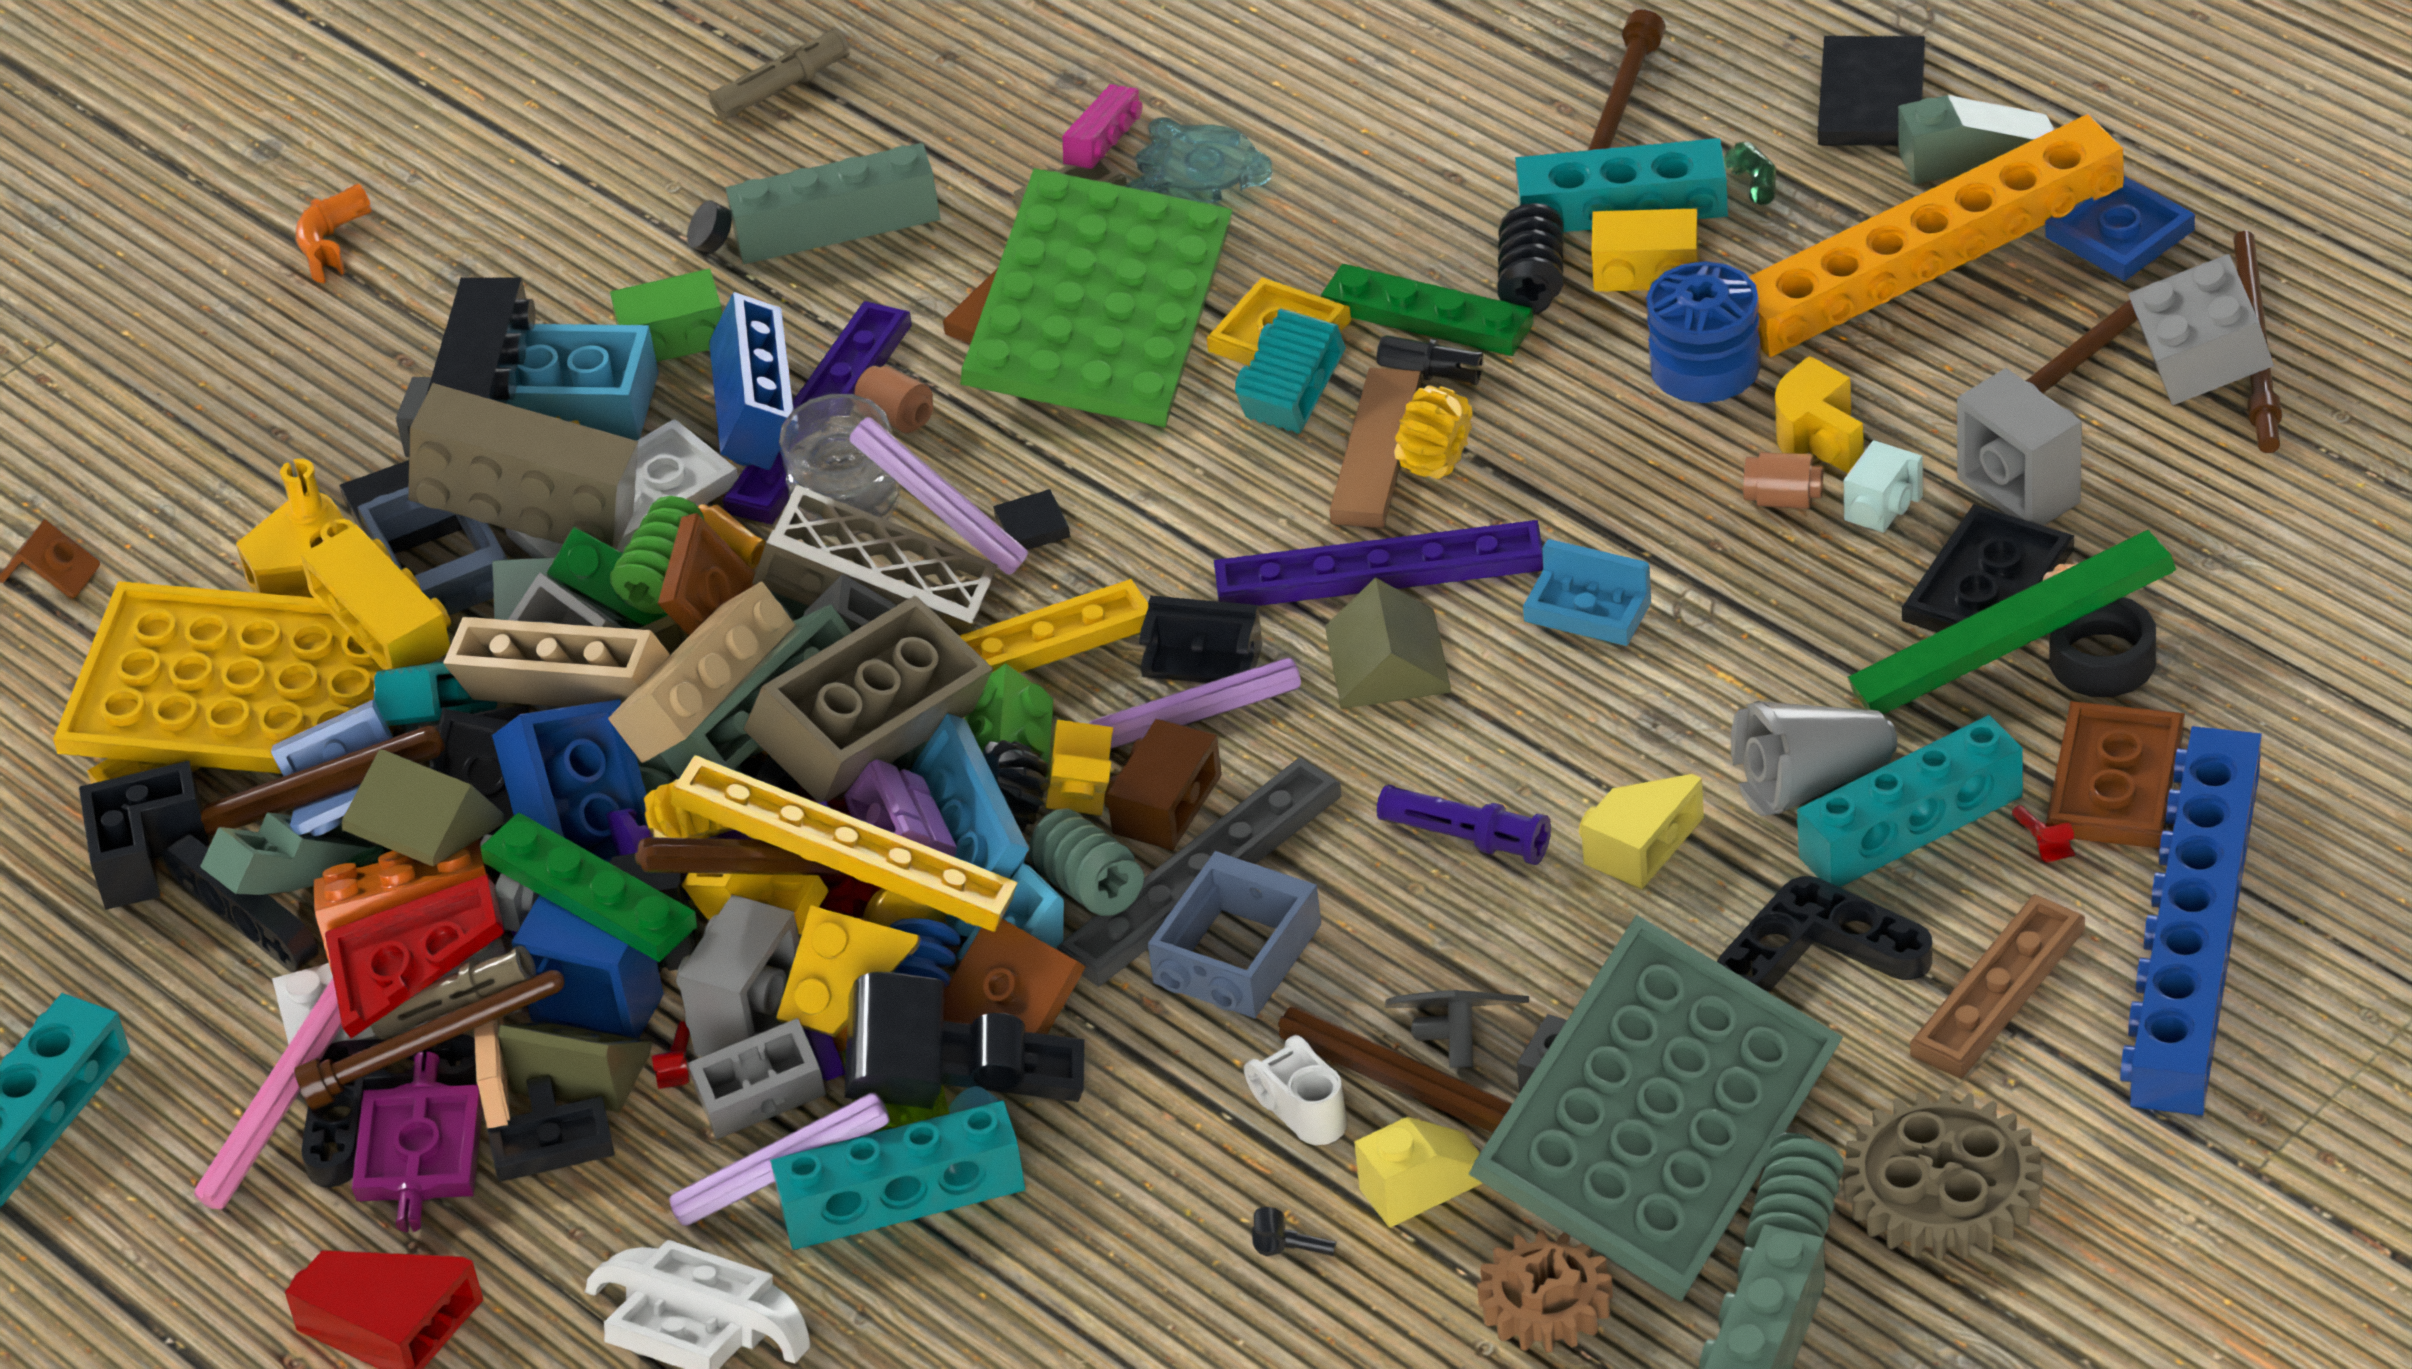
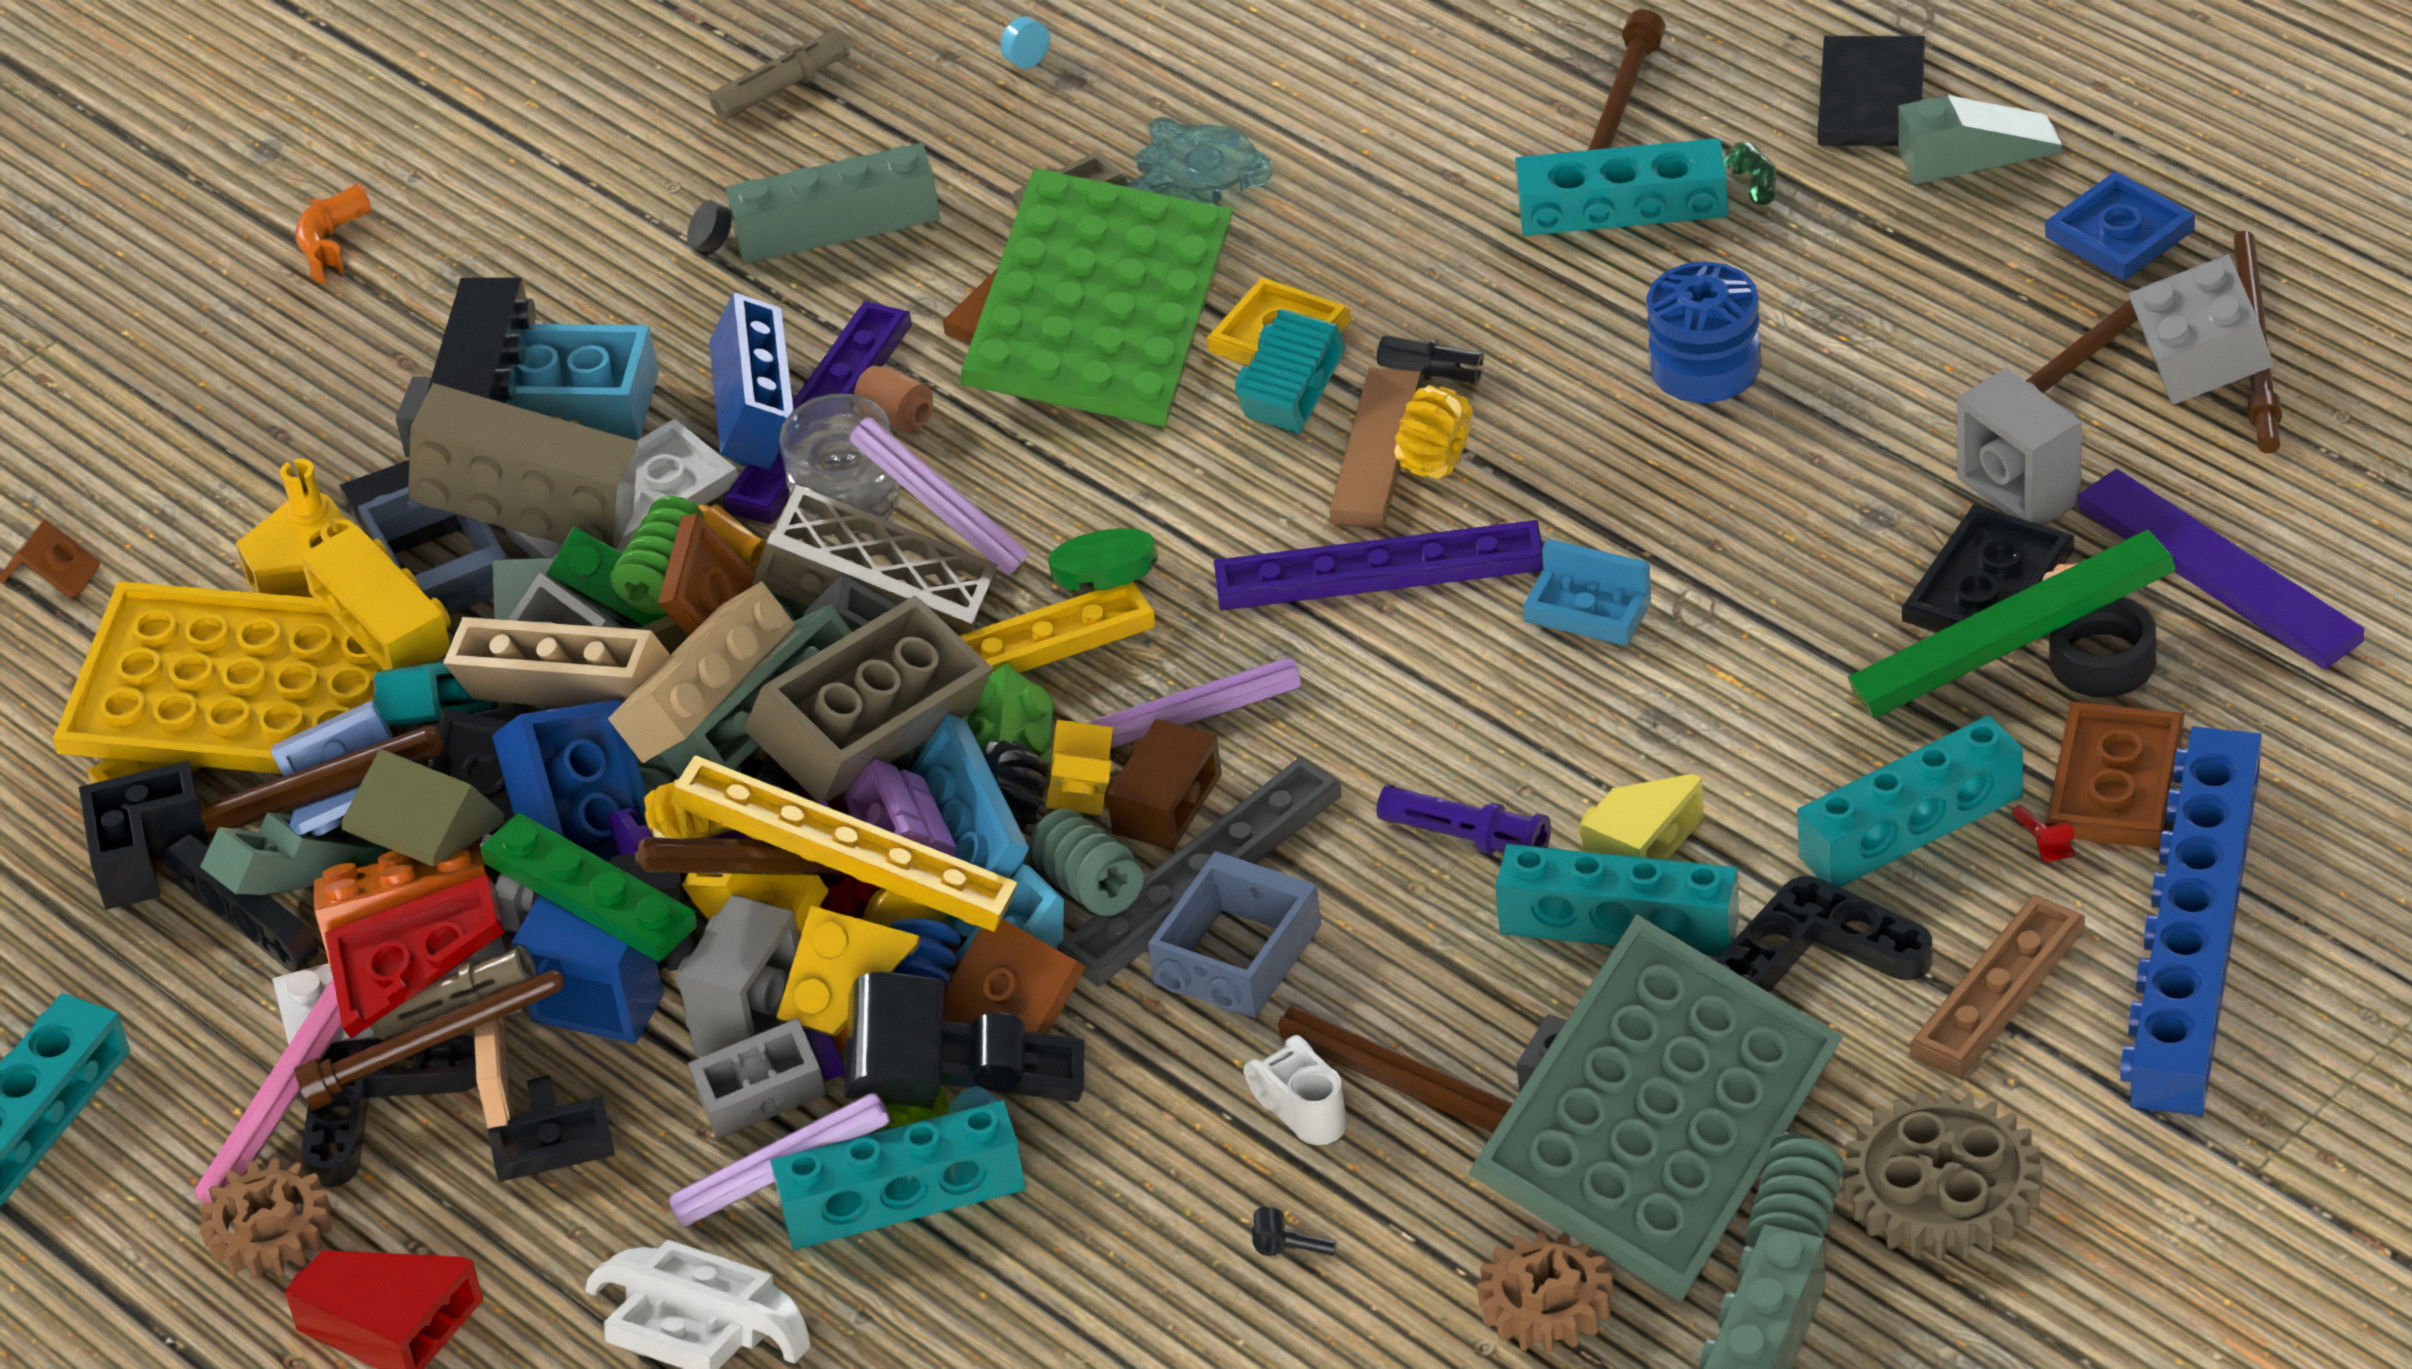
(265, 1218): none -> medium nougat gear
(417, 1142): magenta plate -> none
(577, 1059): olive slope -> none
(672, 1066): red hand -> none
(678, 310): bright green brick -> none
(1025, 42): none -> medium azure tile
(1033, 520): black piece -> none
(1101, 126): dark pink piece -> none
(1103, 557): none -> green tile
(1199, 639): black hinge -> none
(1385, 648): olive slope -> none
(1413, 1167): light yellow slope -> none
(1430, 309): green plate -> none
(1455, 1025): dark grey shield -> none
(1530, 256): black piece -> none
(1599, 894): none -> teal brick
(1640, 245): yellow brick -> none
(1782, 480): nougat brick -> none
(1805, 751): light grey cone -> none
(1816, 415): yellow brick -> none
(1882, 485): light aqua brick -> none
(1935, 232): light orange brick -> none
(2224, 570): none -> dark purple tile

